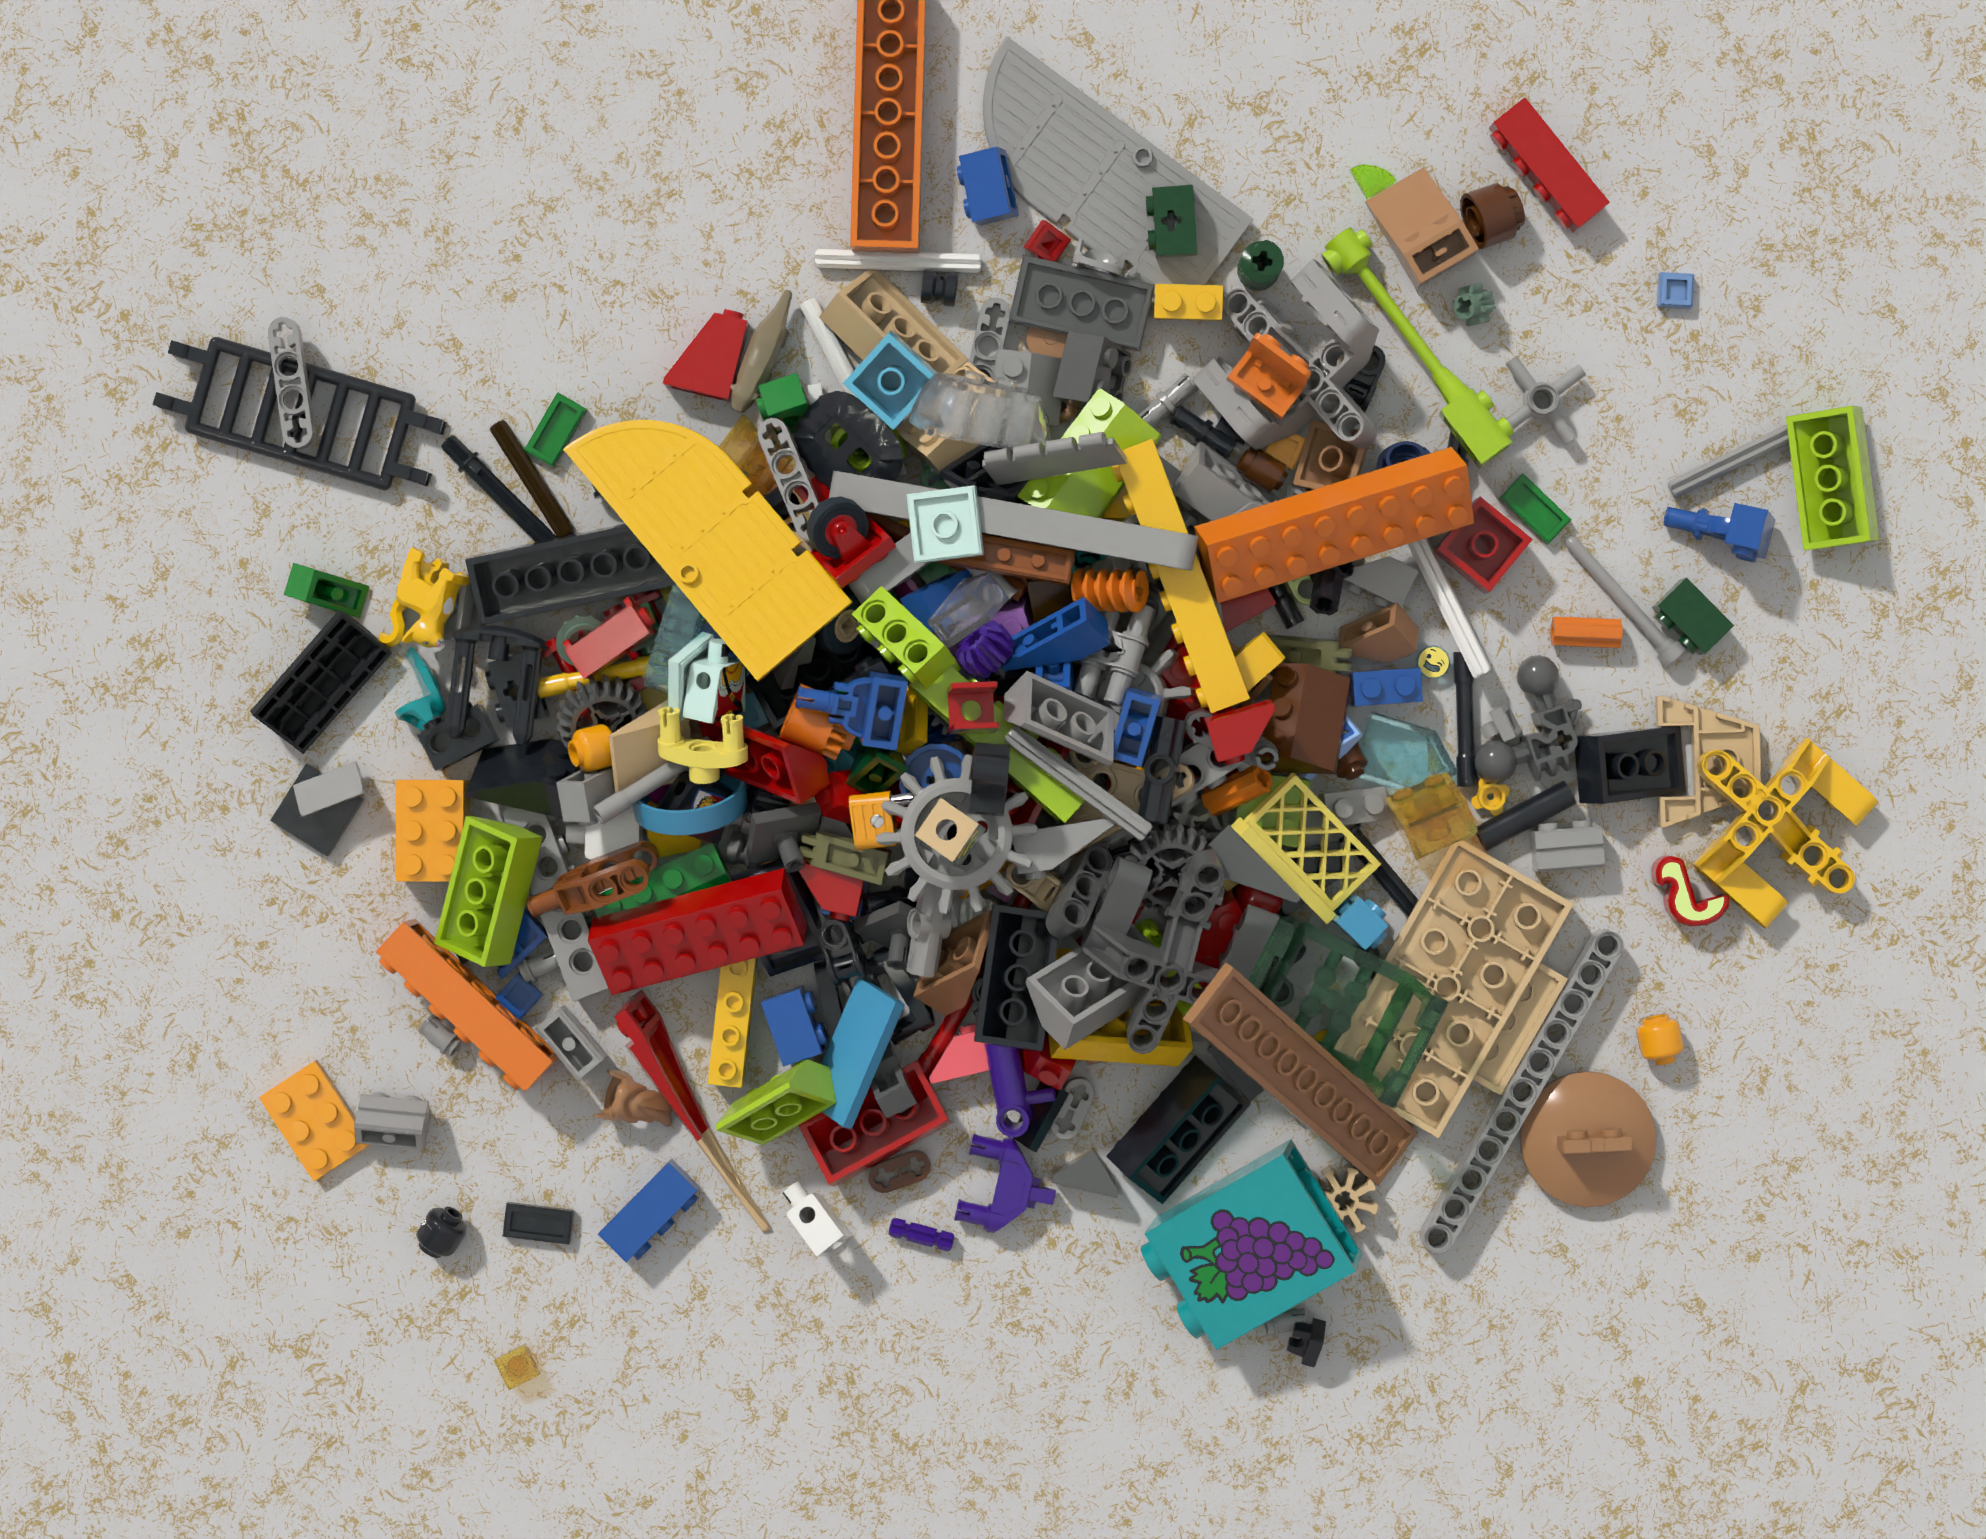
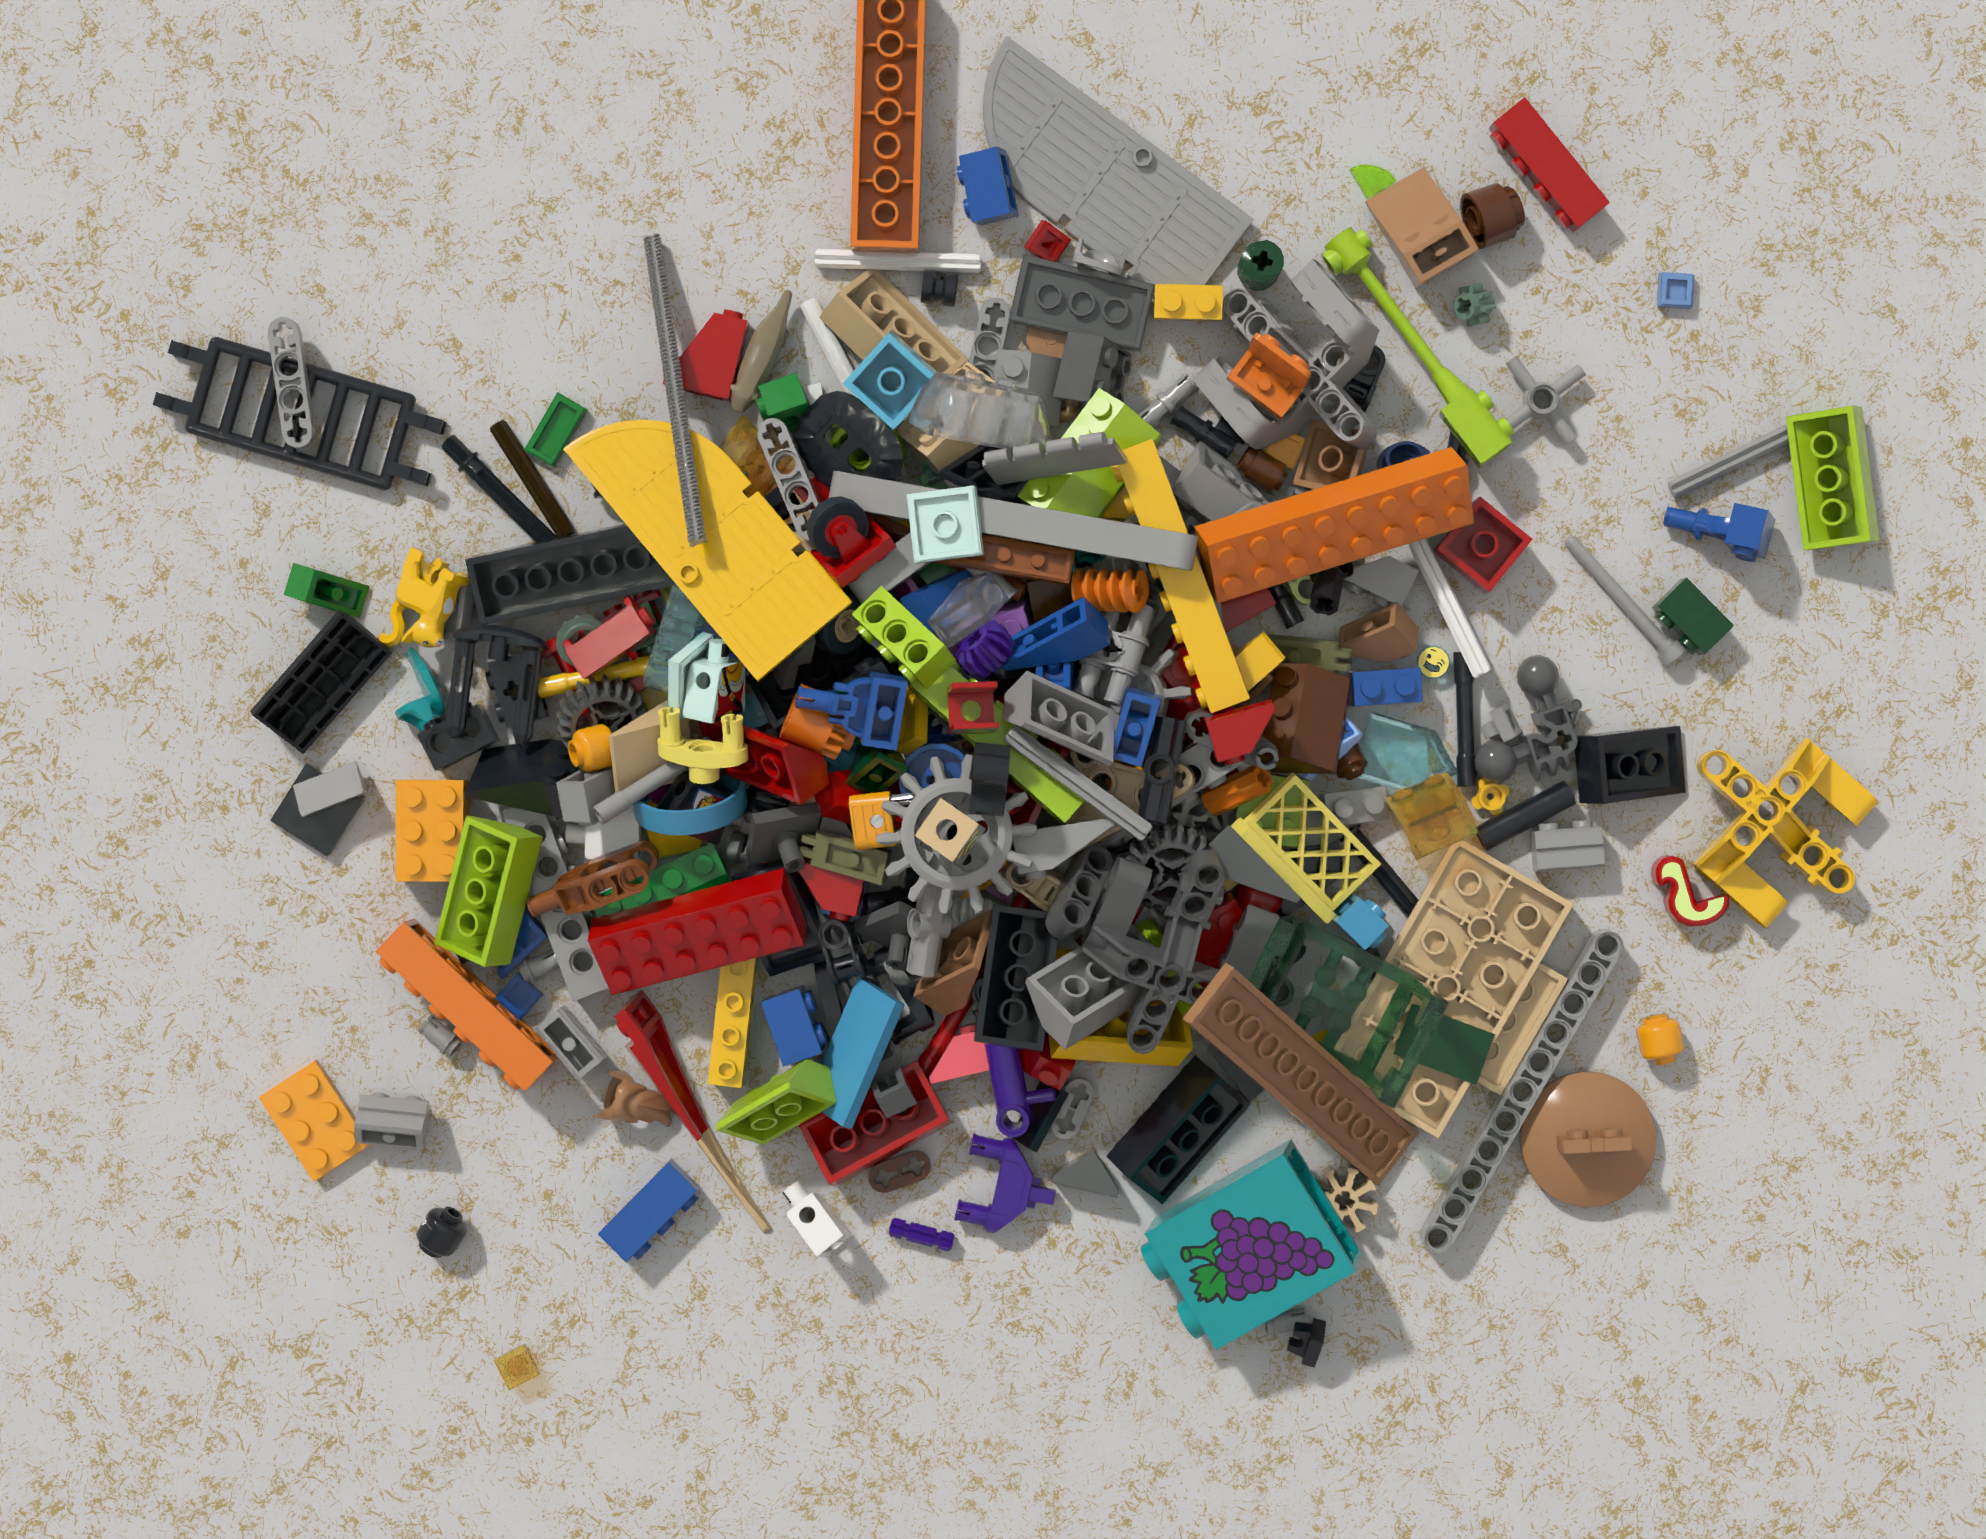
(538, 1223): black tile -> none
(674, 390): none -> light grey axle
(1181, 203): dark green brick -> none
(1453, 1048): none -> dark green sticker
(1535, 509): green tile -> none
(1586, 632): orange axle -> none
(1709, 733): tan wing -> none

